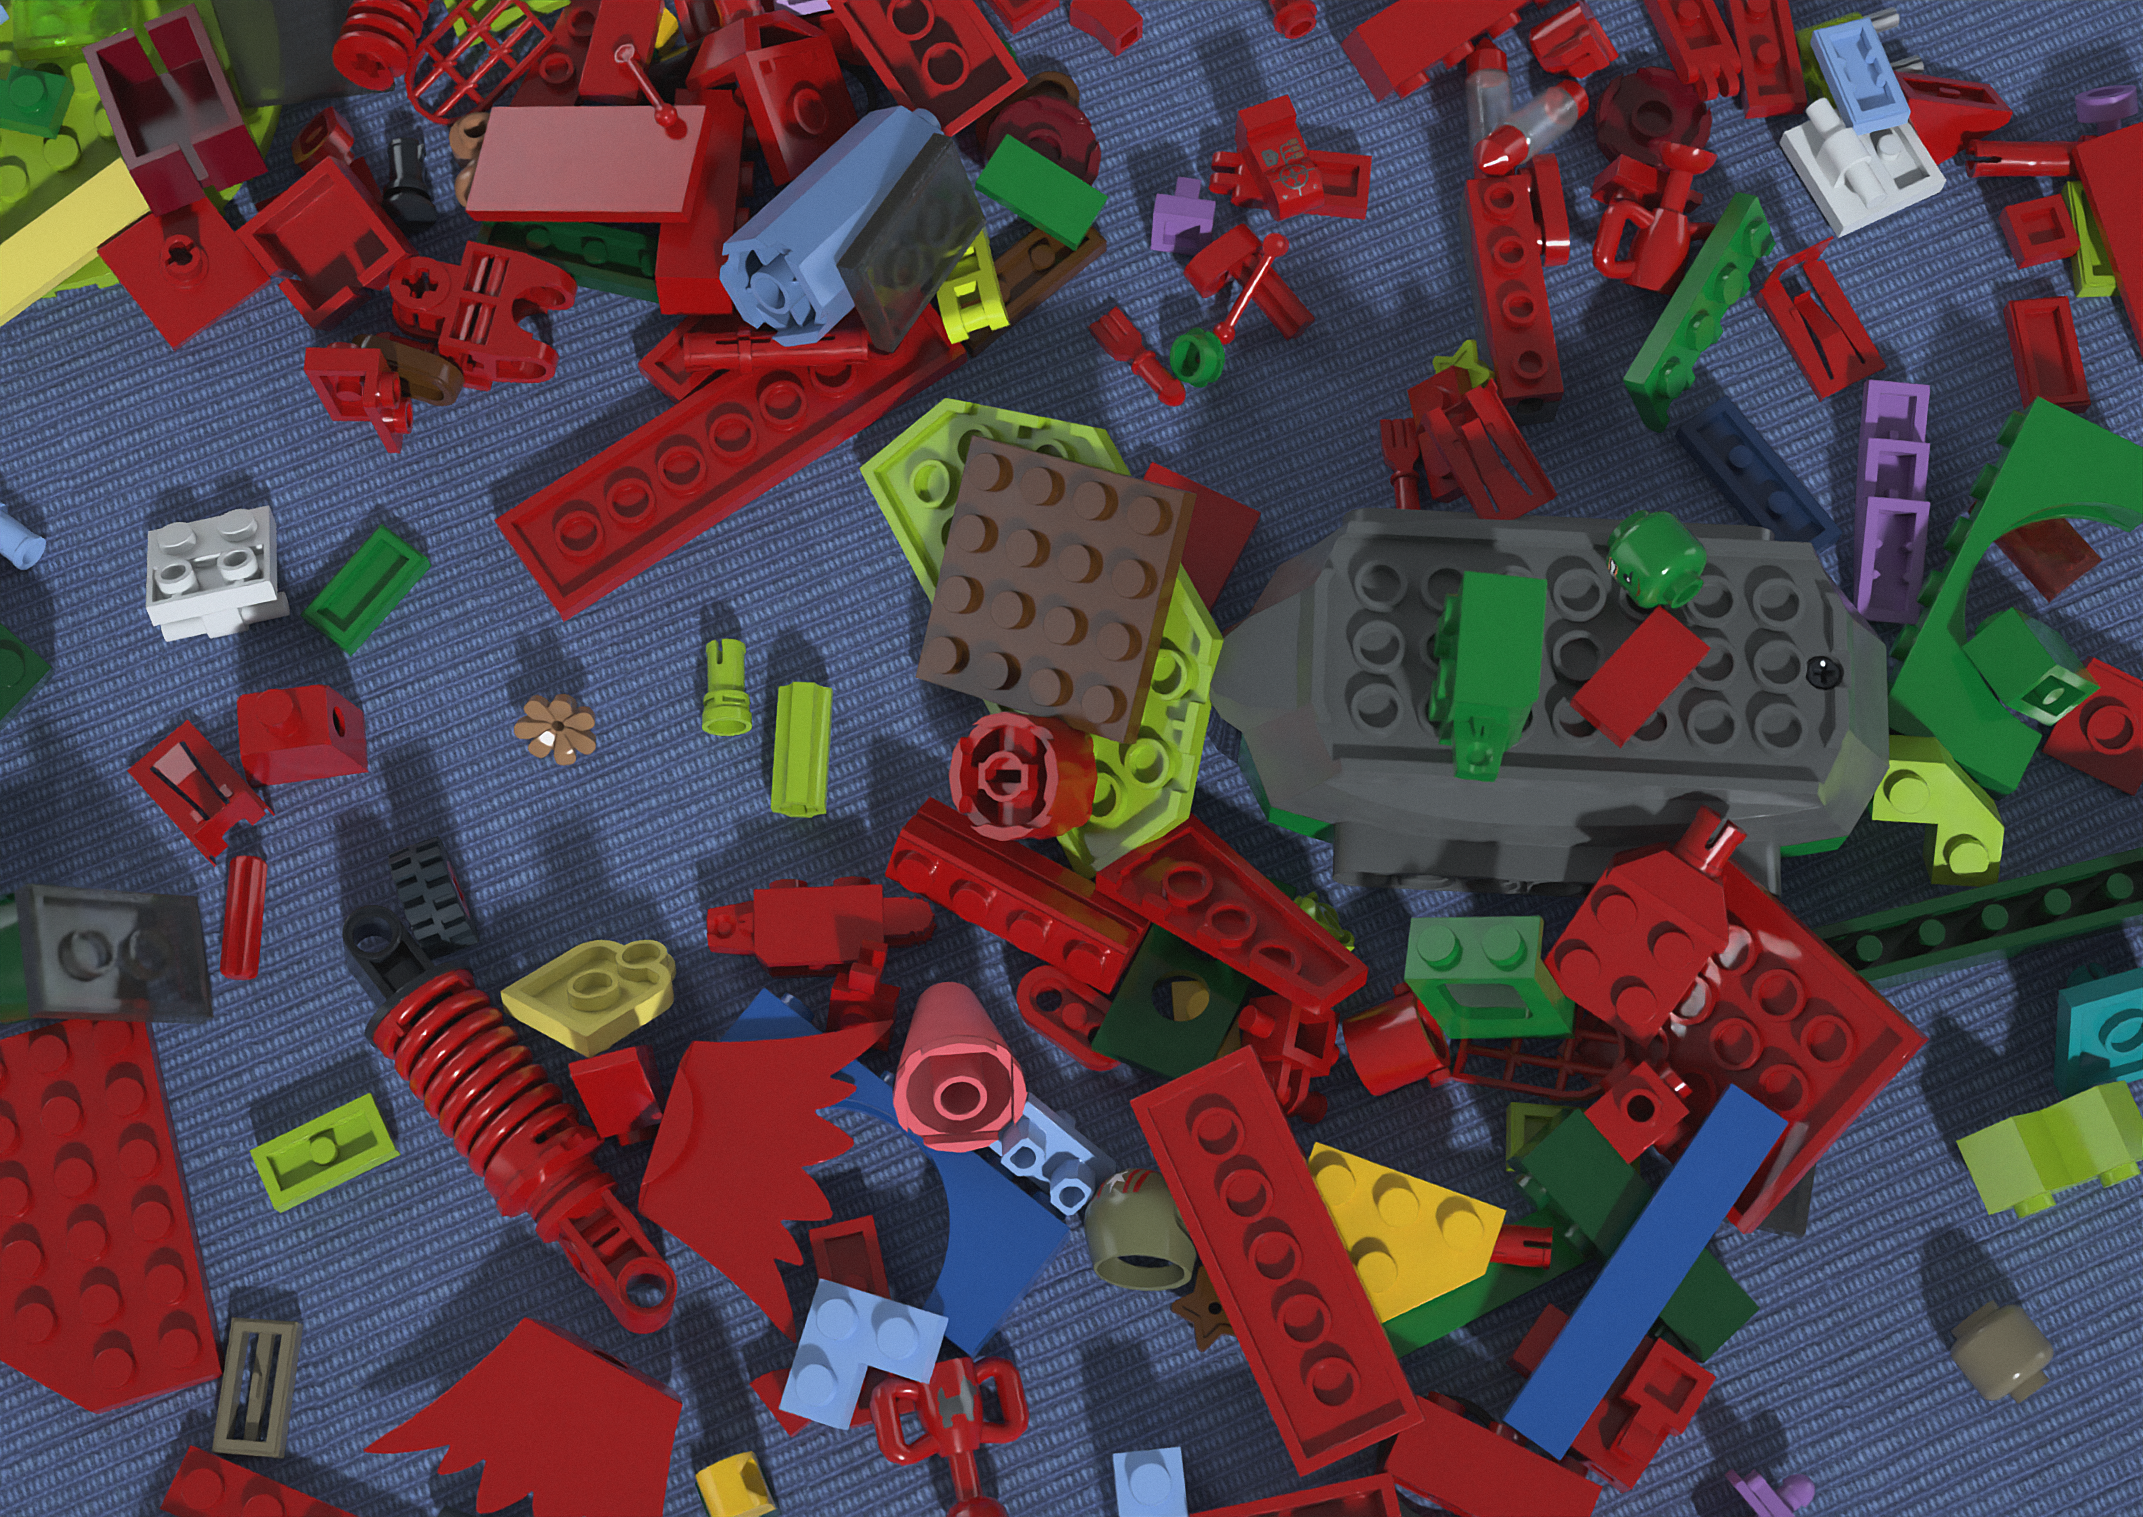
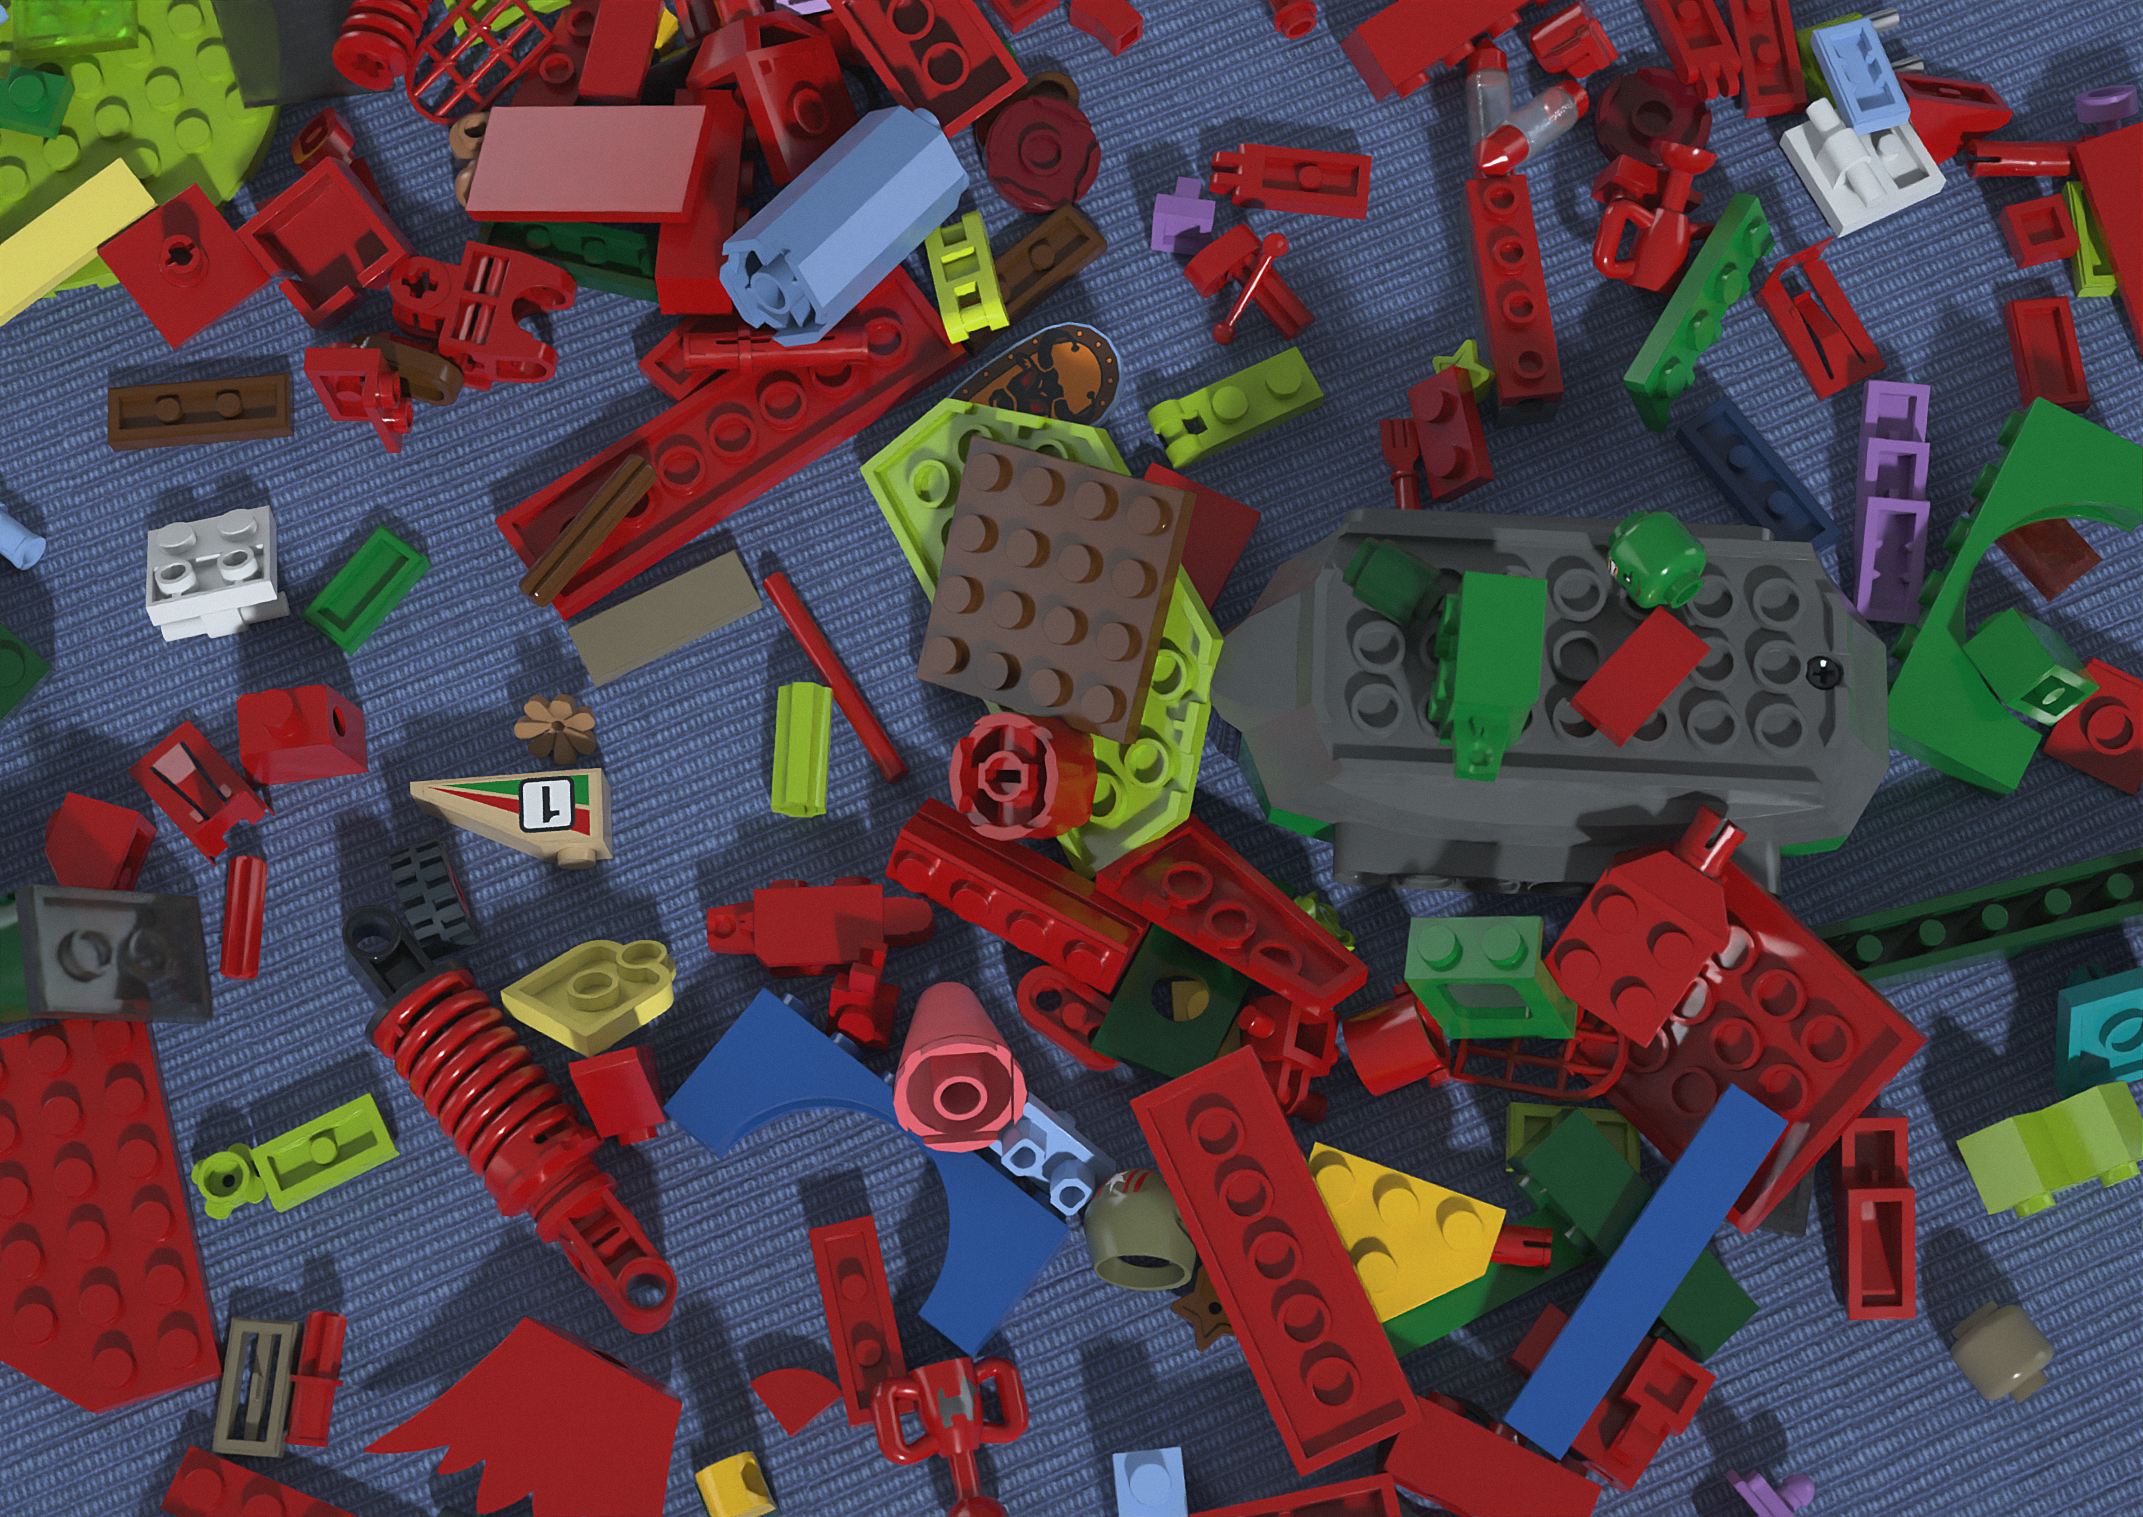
(97, 844): none -> red slope
(175, 126): dark red piece -> none
(201, 412): none -> reddish brown tile
(210, 1177): none -> lime plate
(316, 1379): none -> red axle
(406, 195): black pin -> none
(542, 814): none -> tan slope
(587, 530): none -> reddish brown axle
(628, 59): red hinge -> none
(665, 618): none -> dark tan tile
(726, 703): lime pin -> none
(737, 1149): red piece -> none
(835, 677): none -> red bar
(846, 1335): light blue plate -> none
(912, 242): clear smoke tile -> none
(1041, 192): green tile -> none
(1055, 374): none -> shield
(1124, 343): red piece -> none
(1197, 357): green plate -> none
(1236, 408): none -> lime plate
(1278, 158): red leg -> none
(1394, 582): none -> dark green brick
(1503, 487): red piece -> none
(1548, 209): red plate -> none
(1621, 1123): red brick -> none
(1875, 1216): none -> red slope
(1961, 819): lime brick -> none

